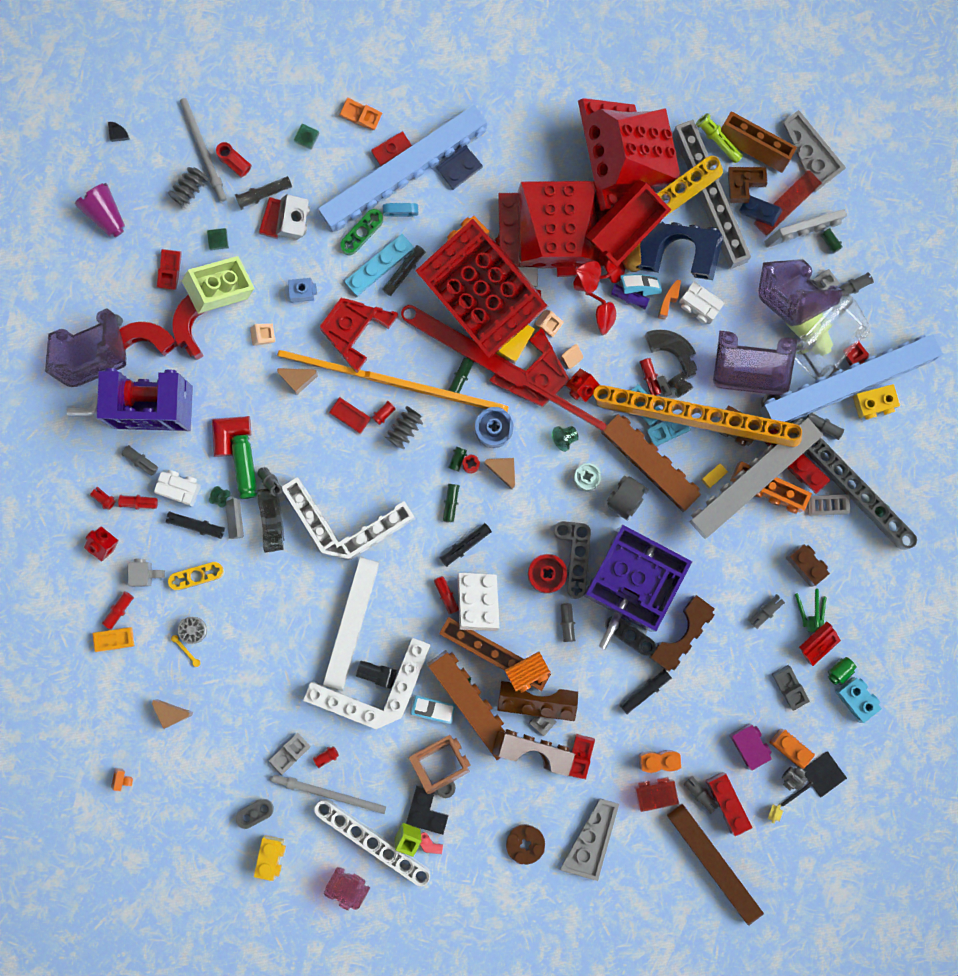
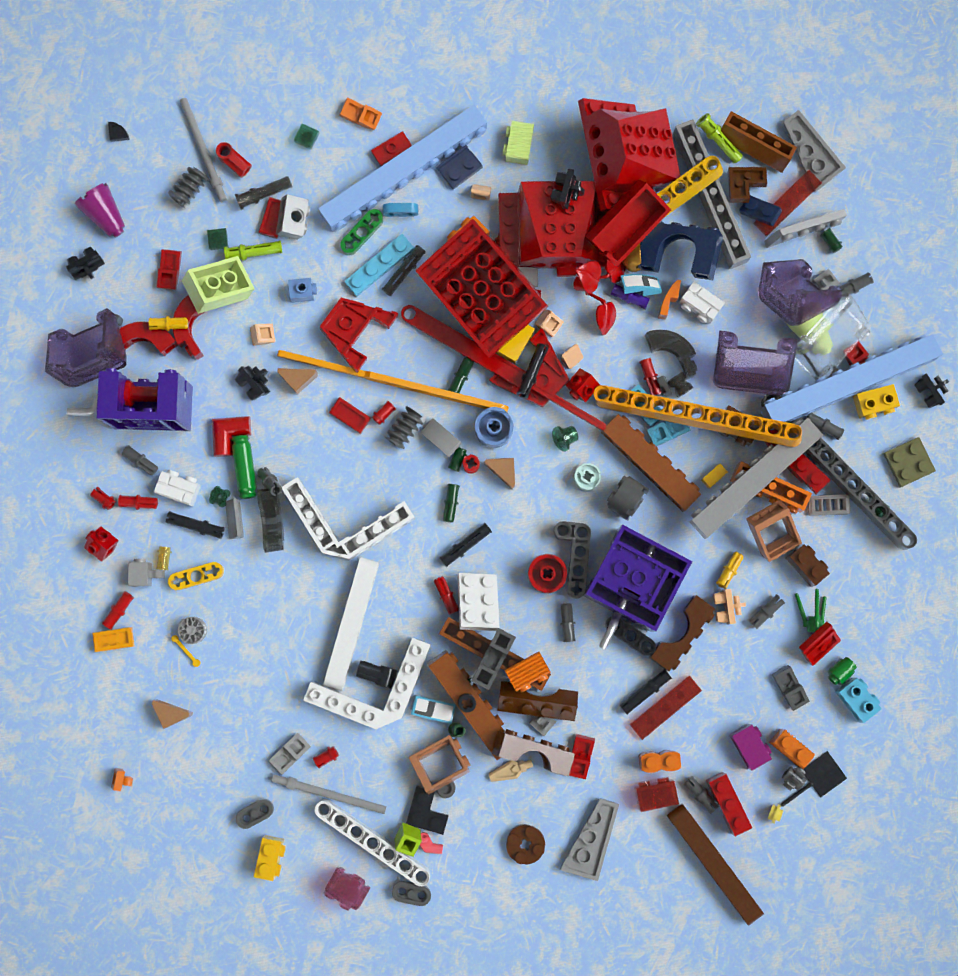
(86, 265): none -> black hips
(163, 558): none -> clear yellow pin
(168, 323): none -> yellow axle
(245, 252): none -> lime pin
(256, 379): none -> black hips
(411, 894): none -> dark grey plate
(441, 437): none -> light grey slope
(452, 730): none -> dark green pin
(465, 697): none -> black bush
(480, 192): none -> light nougat slope
(493, 659): none -> dark grey arch
(510, 770): none -> tan piece
(519, 142): none -> yellowish green brick
(529, 377): none -> black pin
(570, 189): none -> black hips
(665, 707): none -> clear red tile
(726, 598): none -> light nougat hips
(729, 570): none -> yellow axle
(768, 517): none -> nougat window
(909, 462): none -> olive plate
(935, 398): none -> black hips

